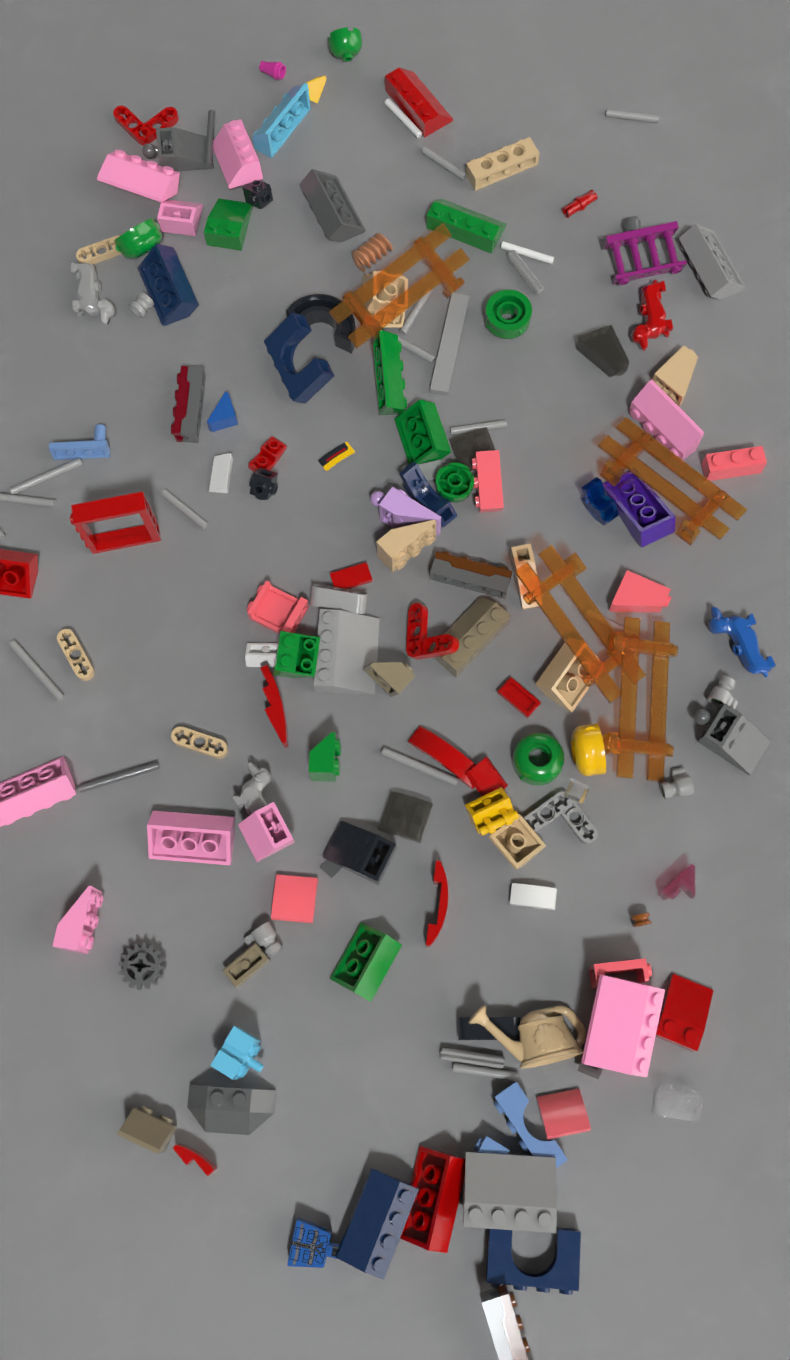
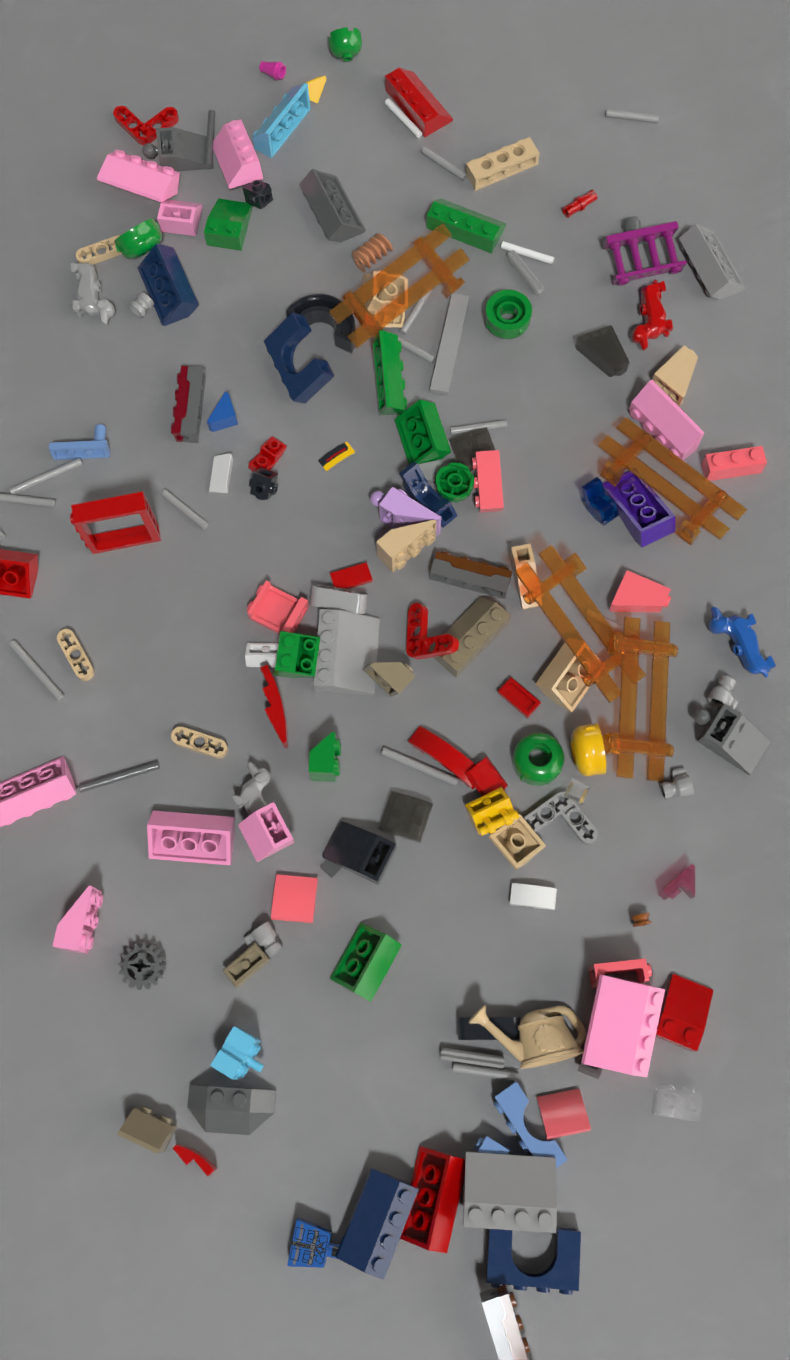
(439, 879): red slope -> none

